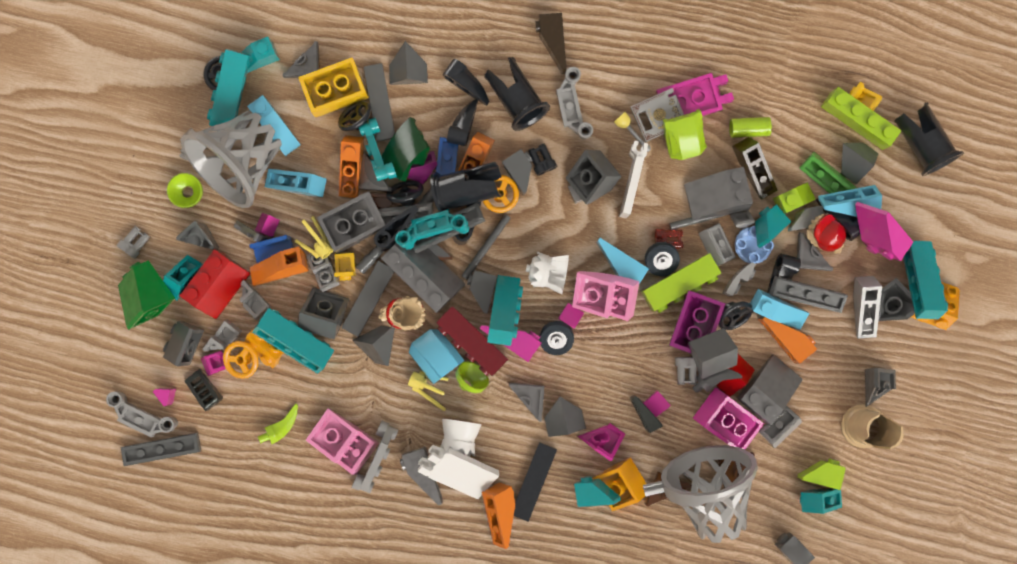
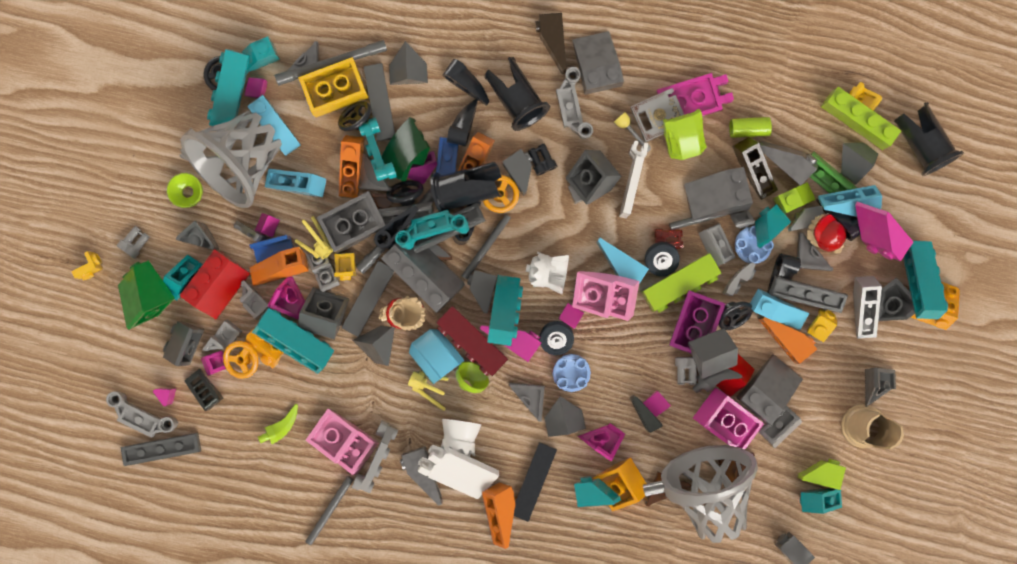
(87, 271): none -> yellow bracket
(255, 87): none -> dark pink slope
(287, 298): none -> dark pink slope
(329, 510): none -> dark grey bar
(369, 50): none -> dark grey piece
(571, 373): none -> light blue dish
(598, 62): none -> flat silver slope
(793, 162): none -> flat silver slope
(823, 325): none -> yellow bracket

